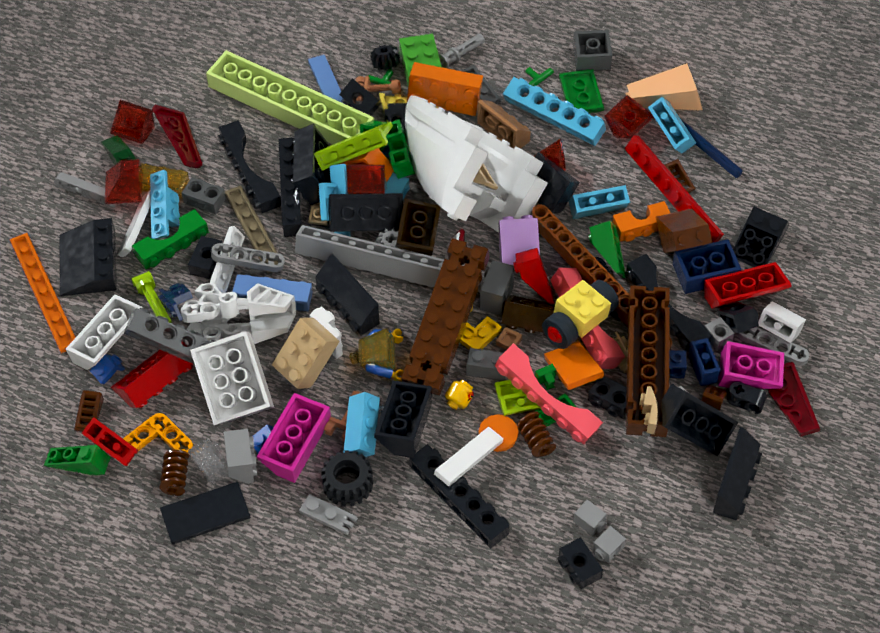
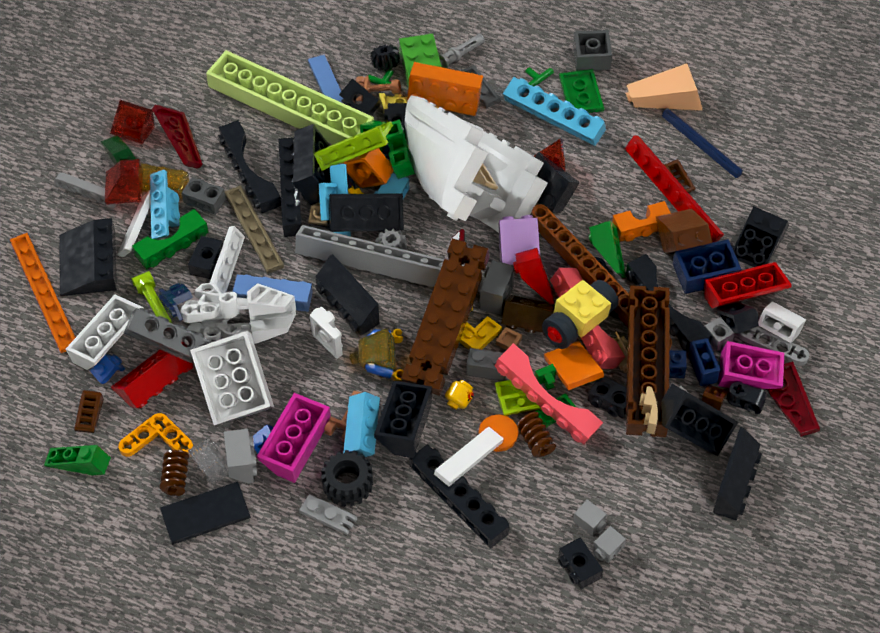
(110, 441): red slope -> none
(248, 254): light grey beam -> none
(305, 353): tan brick -> none
(366, 179): clear red slope -> none
(418, 227): dark brown slope -> none
(501, 124): medium nougat slope -> none
(599, 202): medium azure brick -> none
(627, 118): clear red slope -> none
(671, 125): medium azure brick -> none

